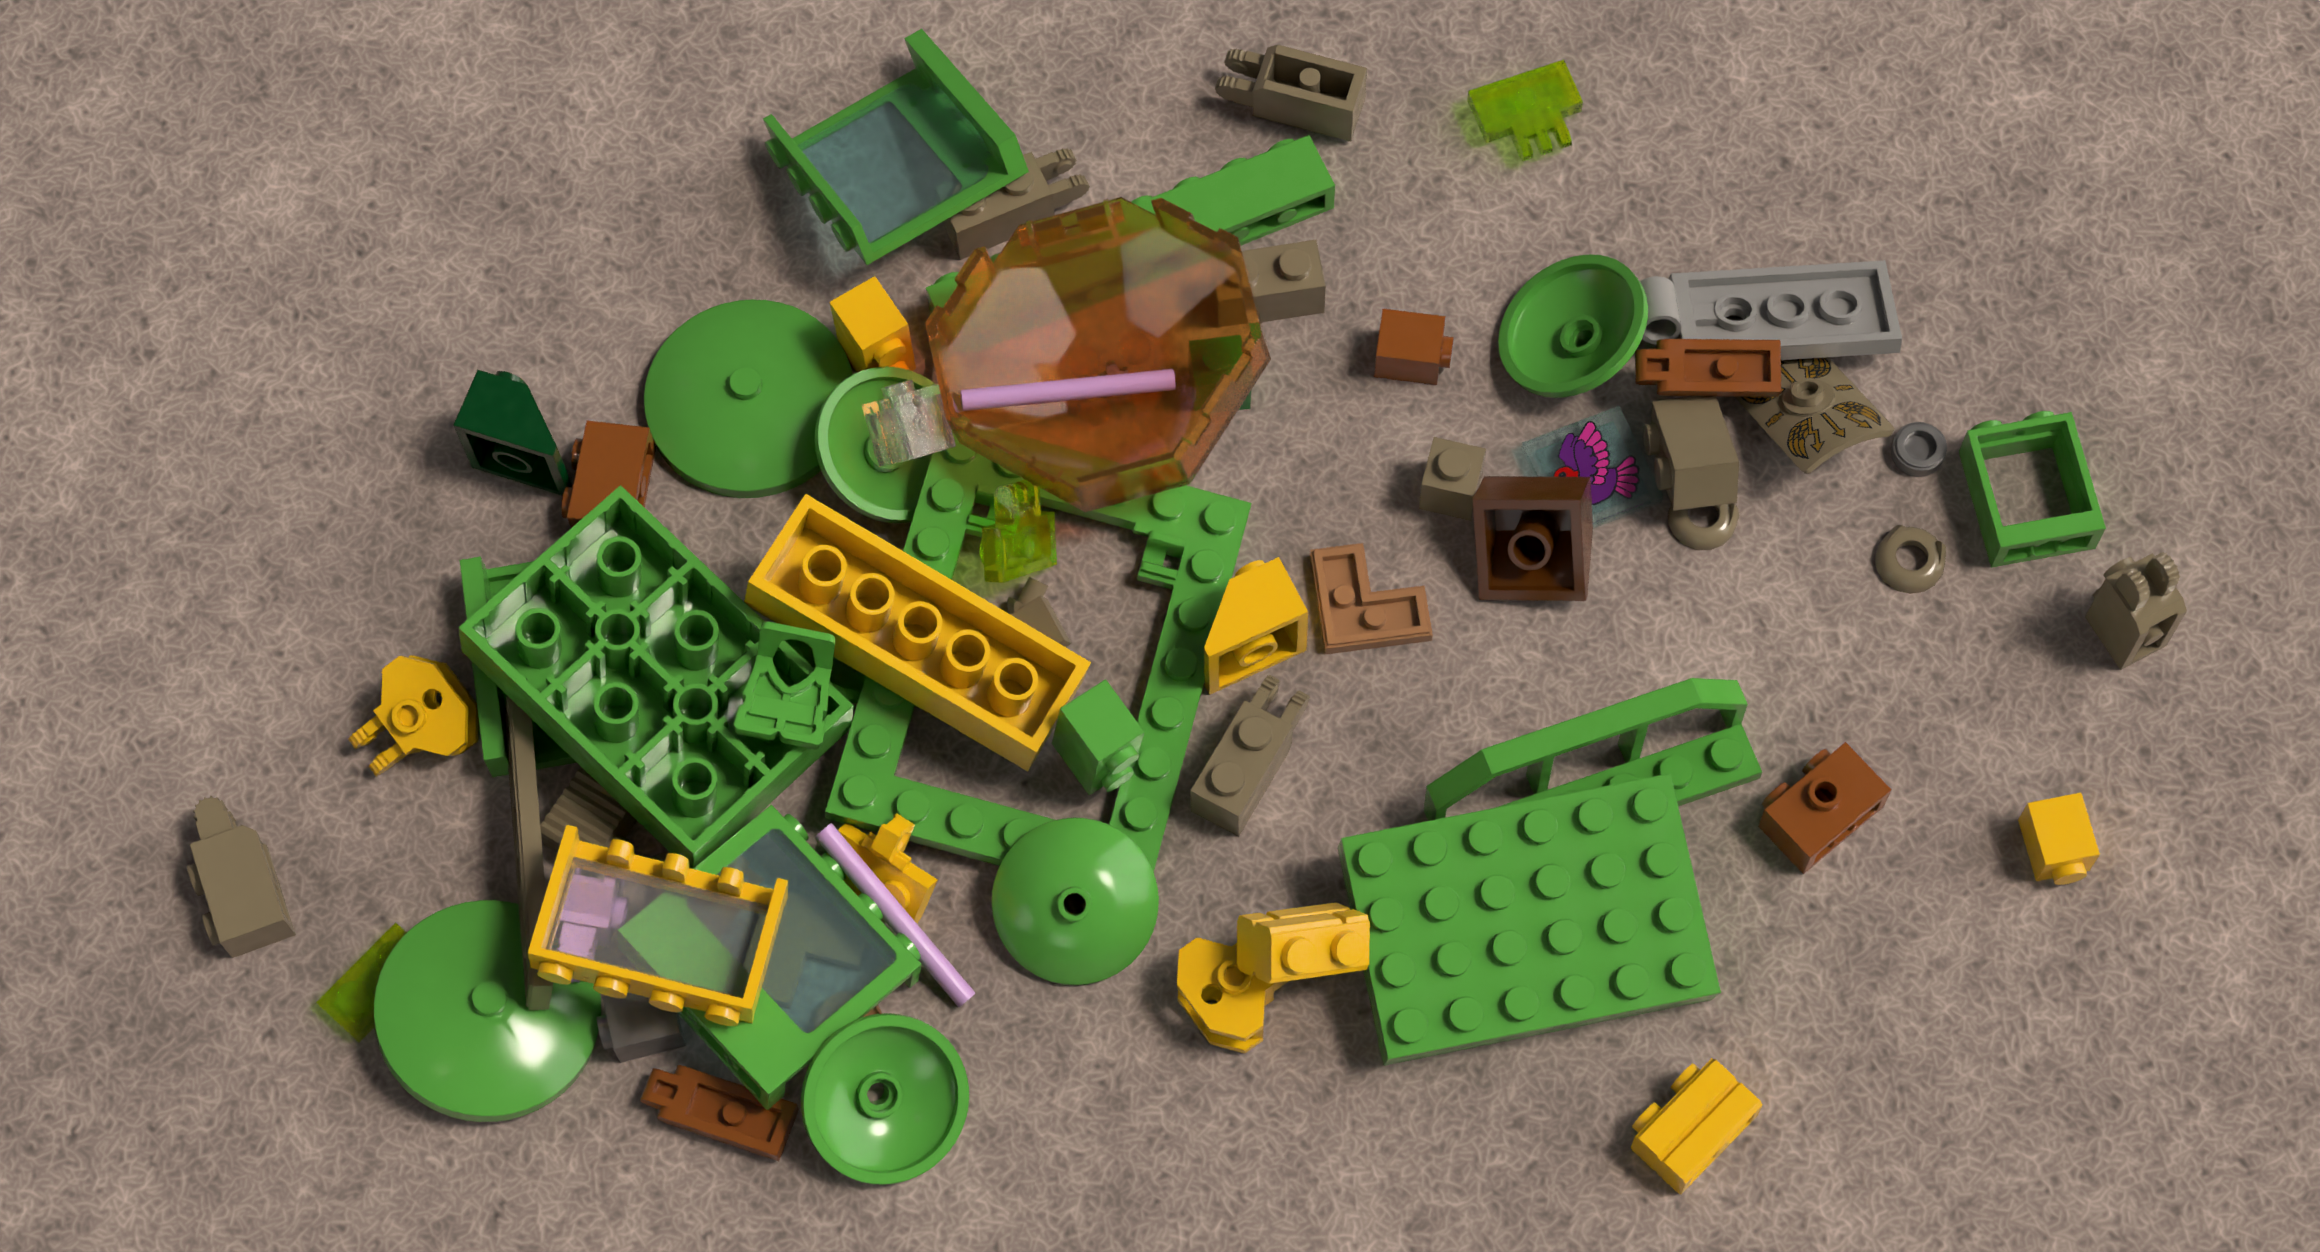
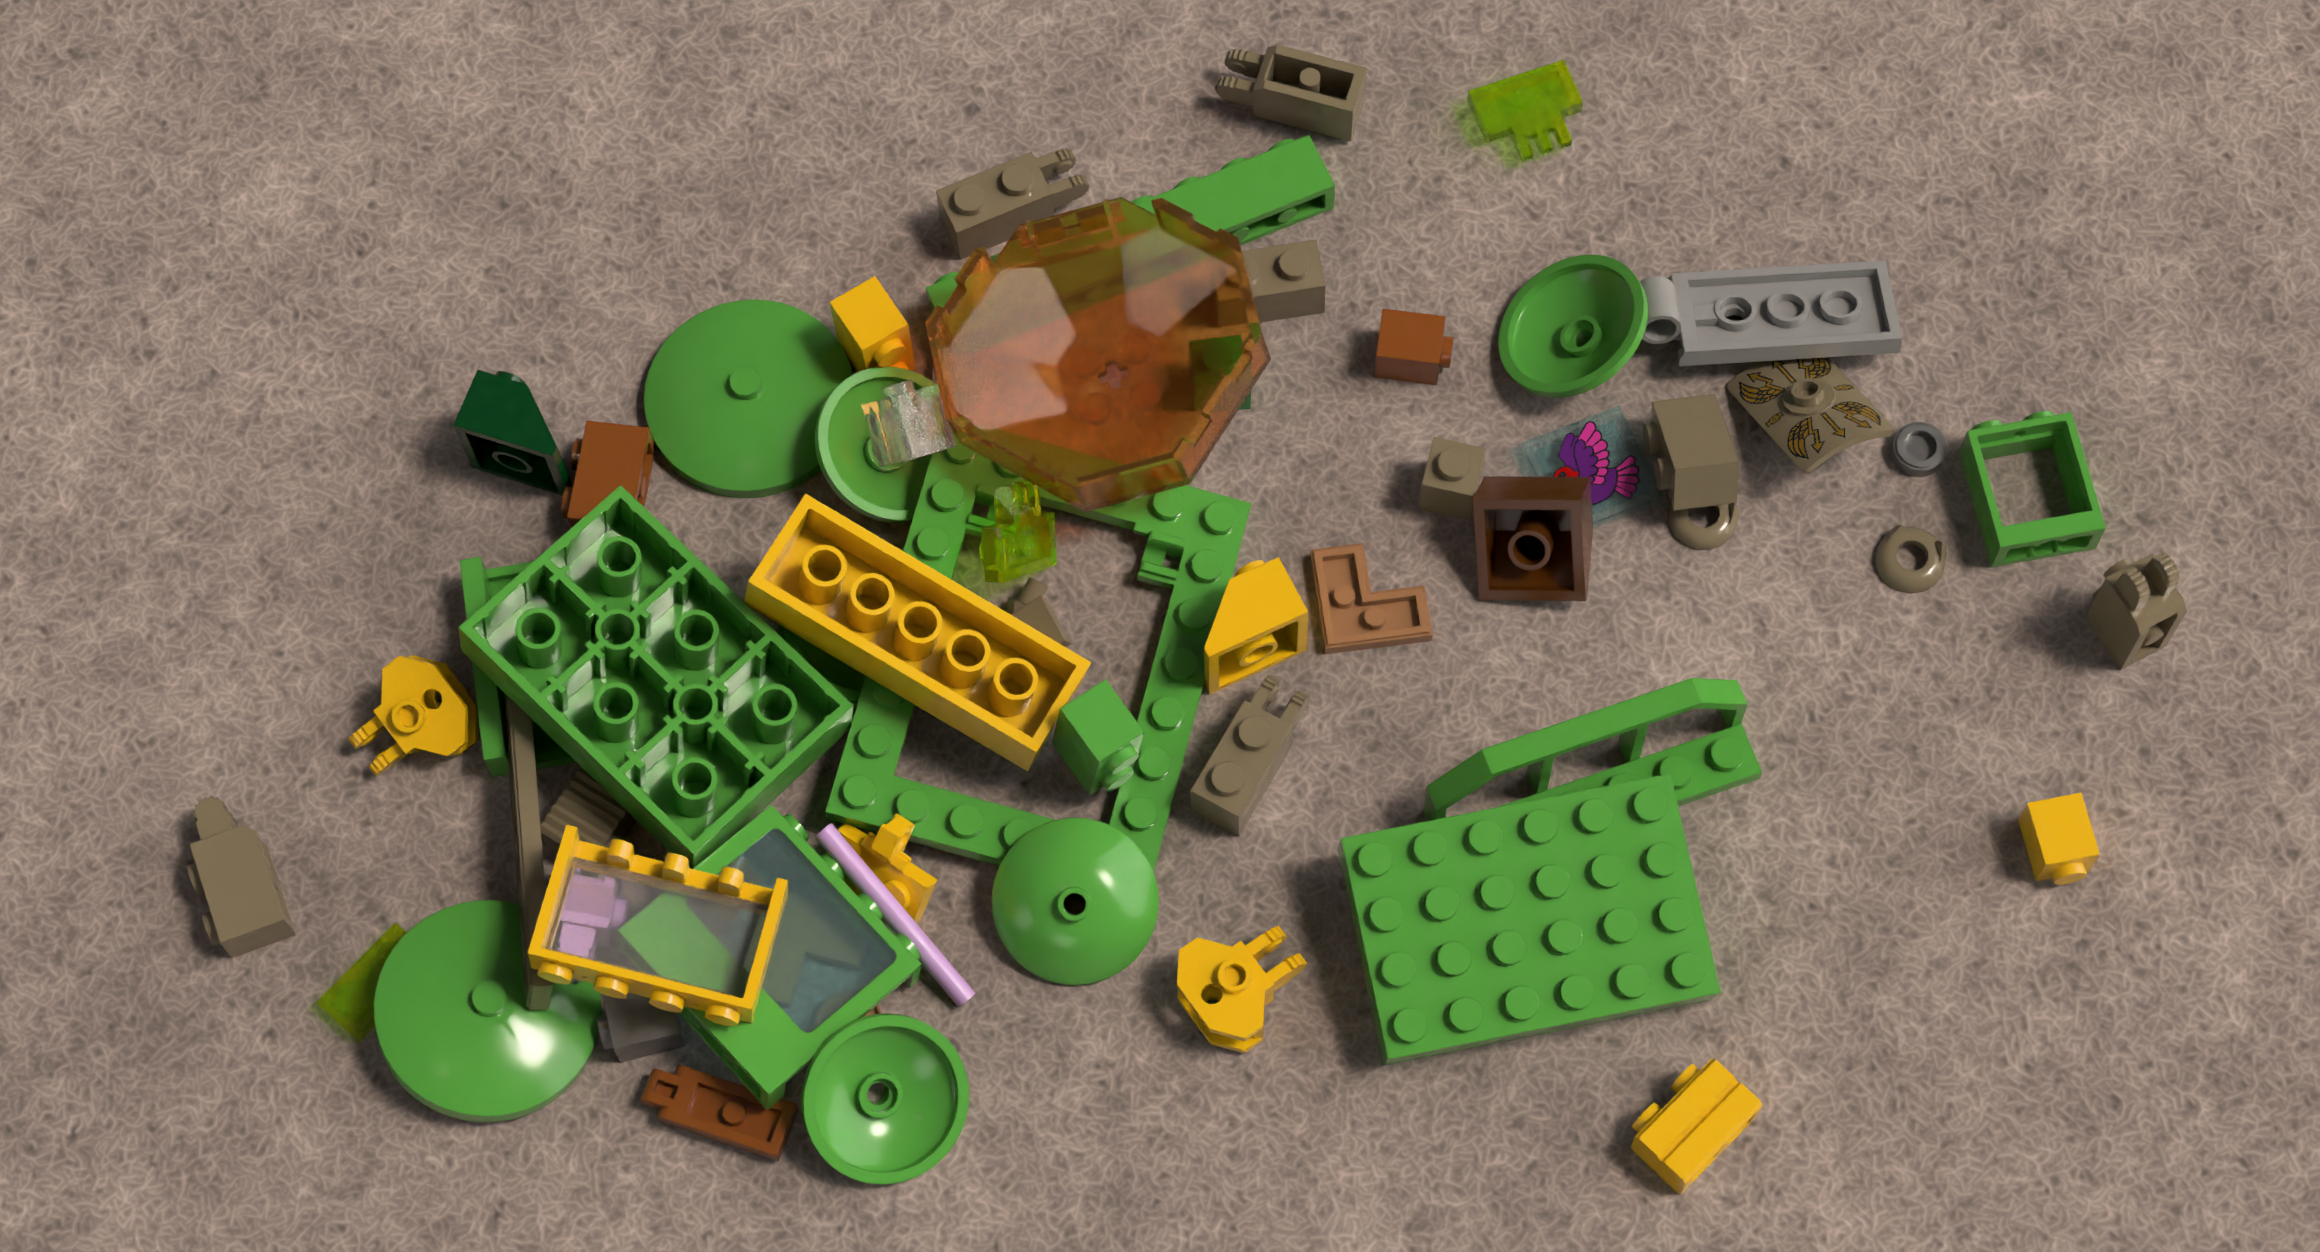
(781, 710): bright green piece -> none
(901, 156): panel -> none
(1067, 389): lavender bar -> none
(1303, 942): yellow brick -> none
(1711, 367): dark orange hinge -> none
(1822, 806): dark orange brick -> none

